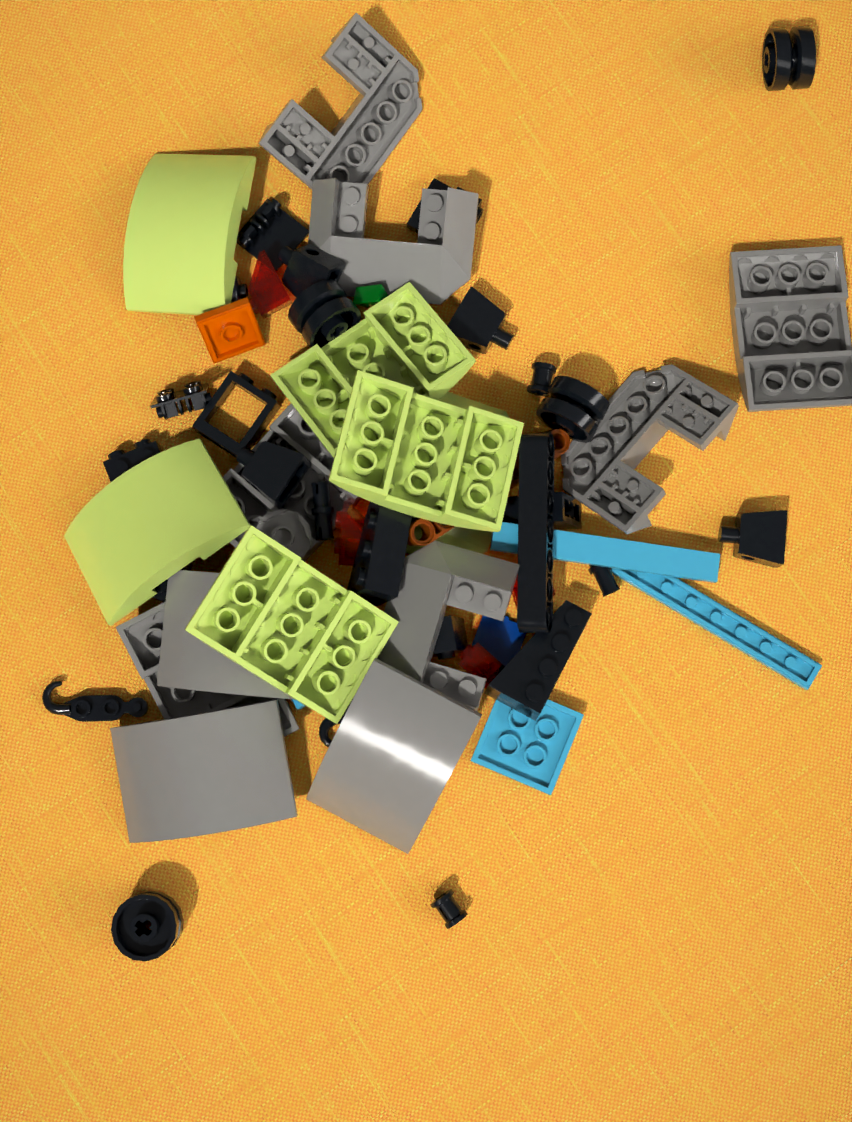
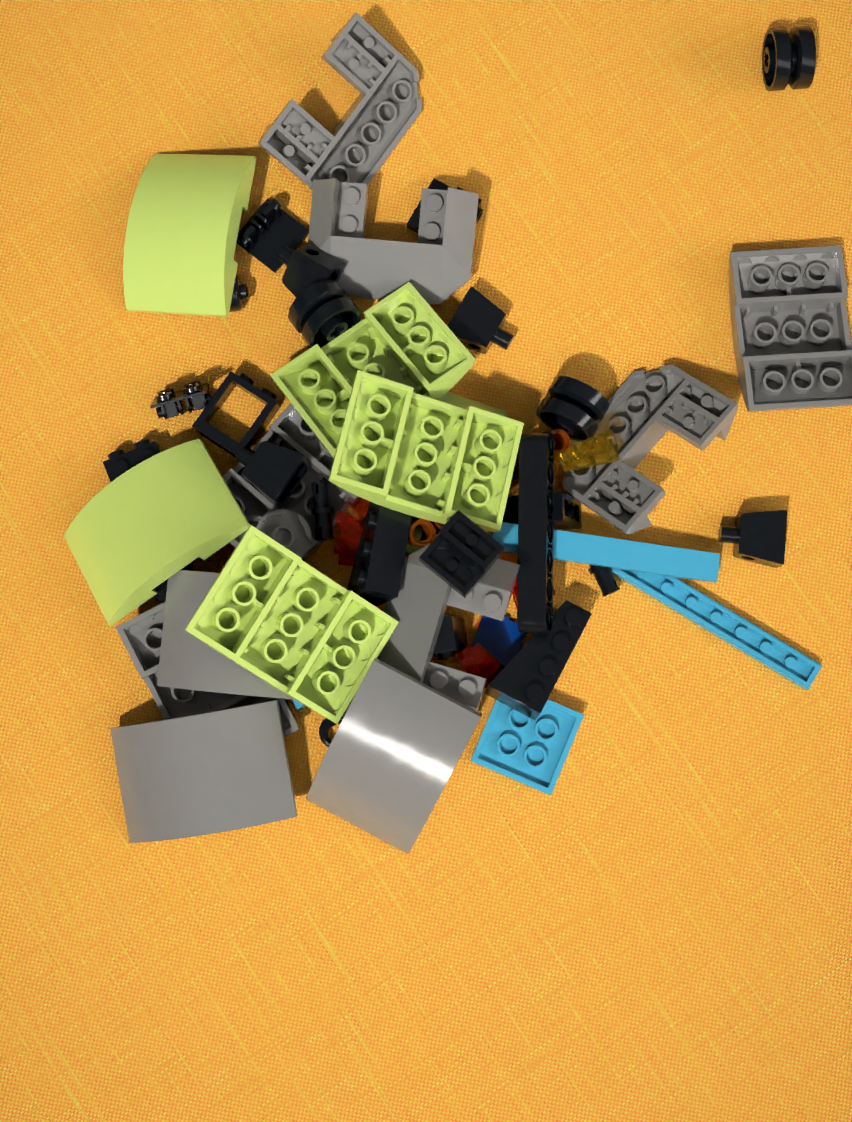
(94, 707): black piece -> none
(130, 931): black wheel -> none
(230, 330): orange tile -> none
(266, 288): clear red slope -> none
(369, 295): green slope -> none
(449, 909): black bush -> none
(461, 554): none -> black slope
(541, 378): black bush -> none
(590, 452): none -> clear yellow slope

